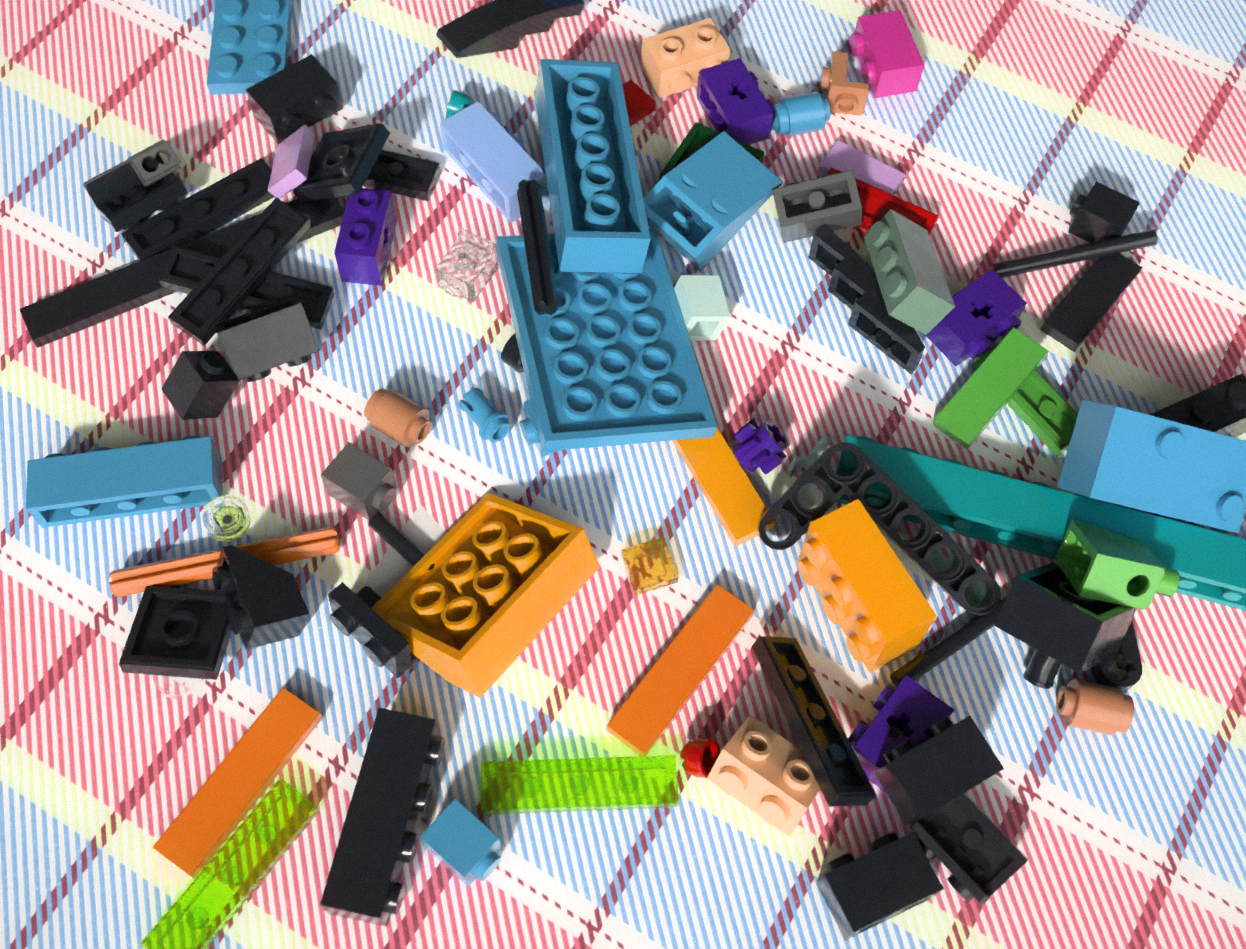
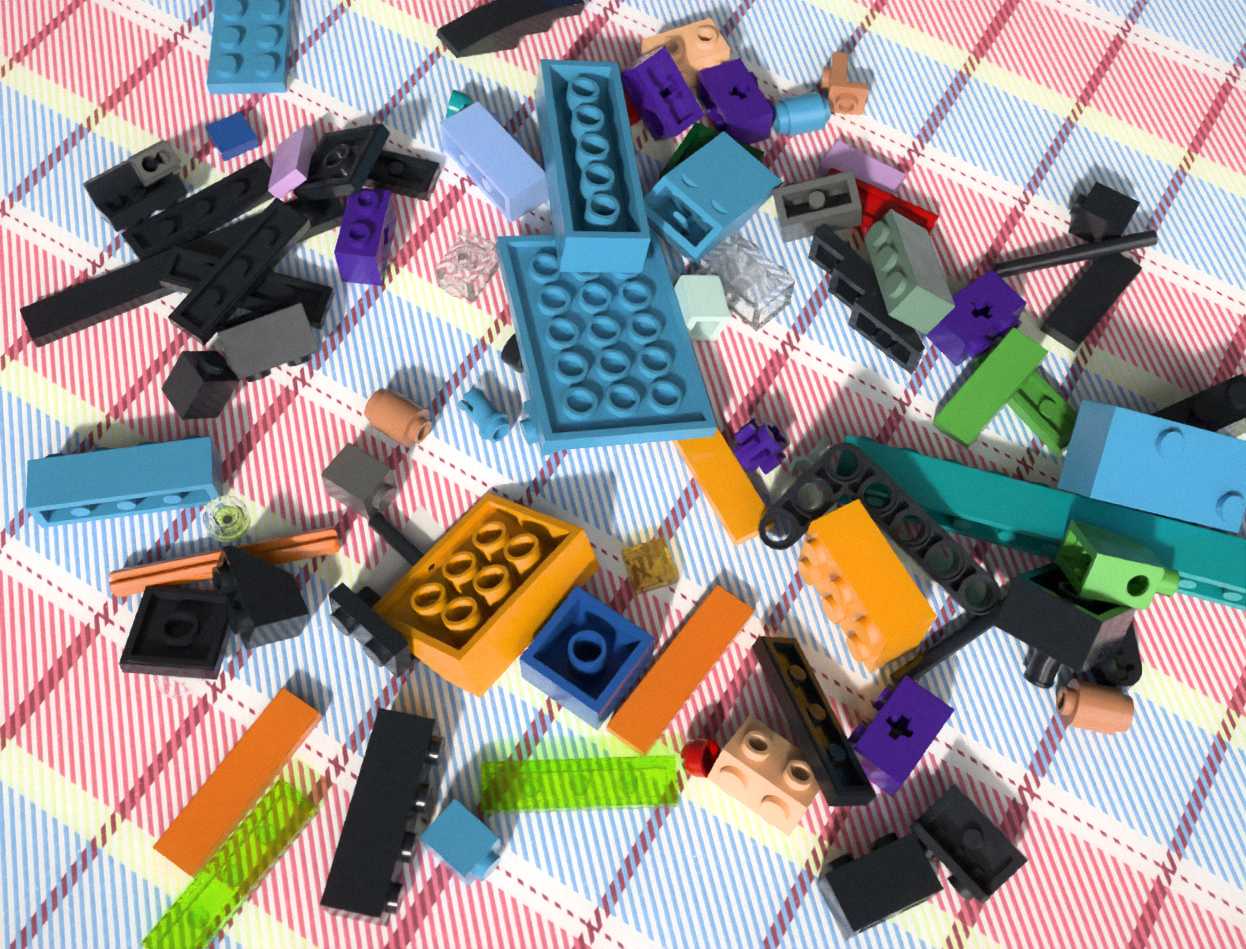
(232, 136): none -> blue tile
(294, 98): black brick -> none
(537, 248): black axle -> none
(587, 657): none -> blue brick
(660, 94): none -> dark purple brick
(750, 280): none -> clear brick
(887, 54): dark pink brick -> none
(937, 770): black brick -> none

